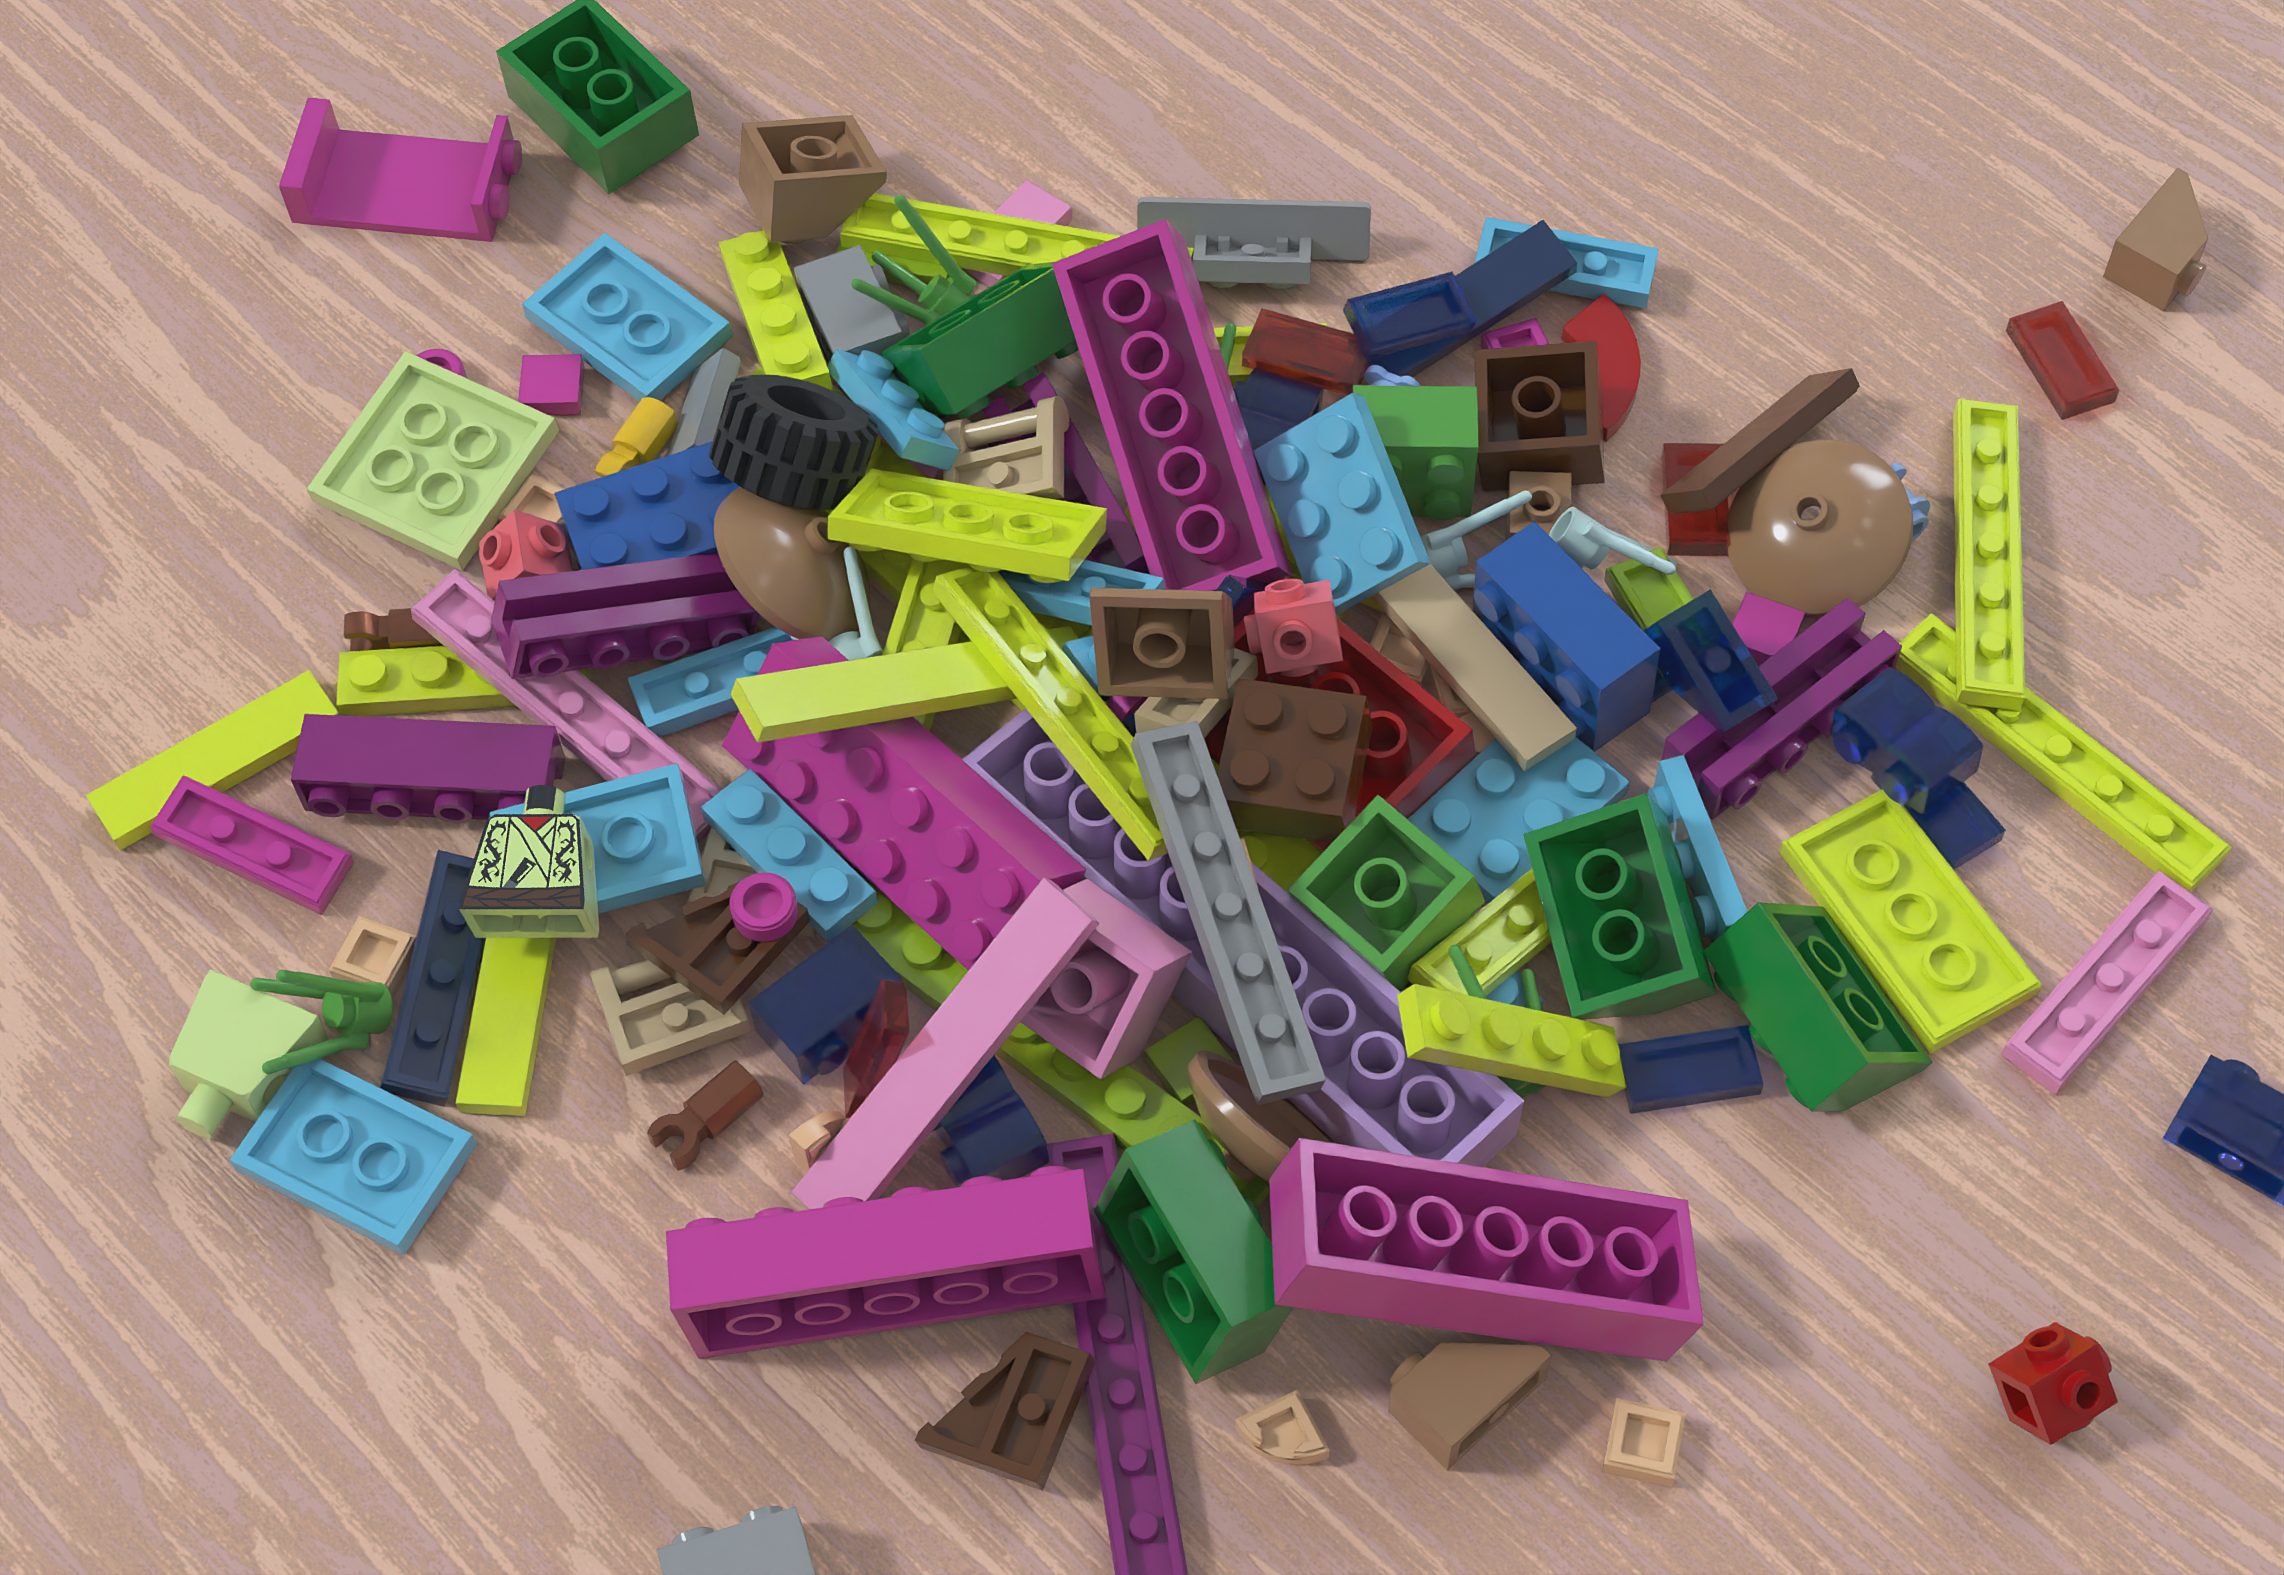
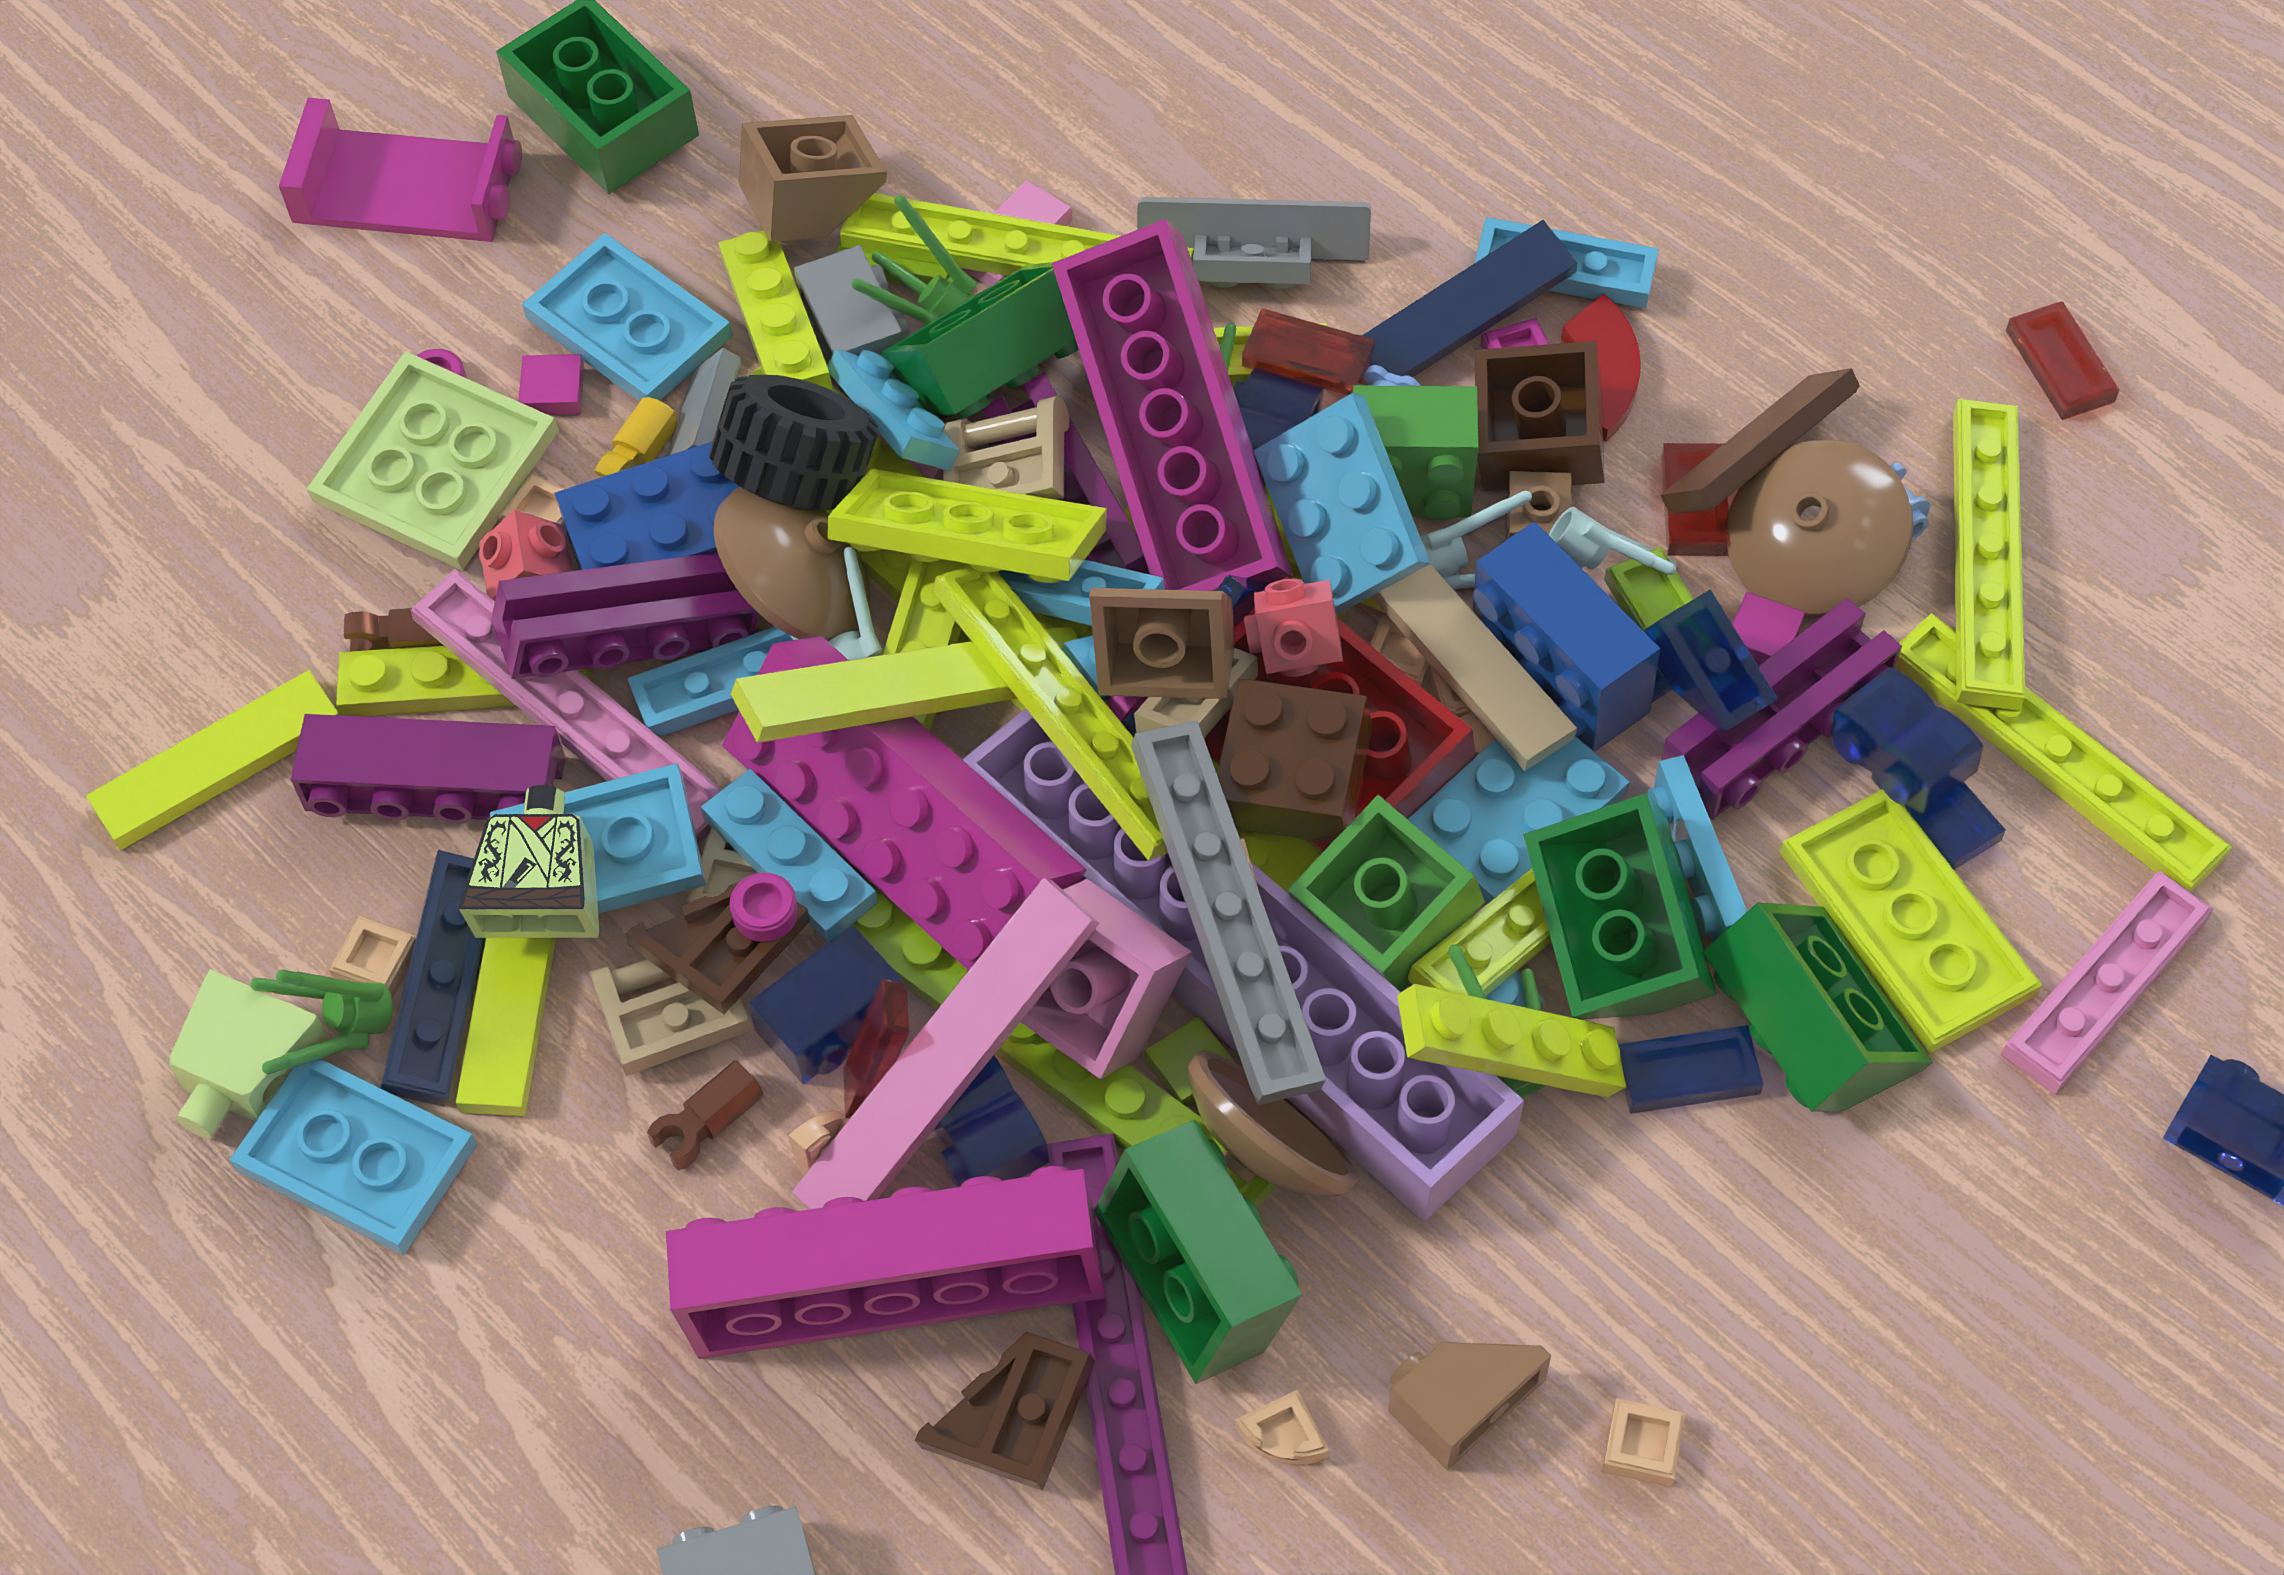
(252, 844): dark pink tile -> none
(1409, 315): clear blue tile -> none
(1483, 1251): dark pink brick -> none
(2054, 1382): red brick -> none
(2161, 246): medium nougat slope -> none

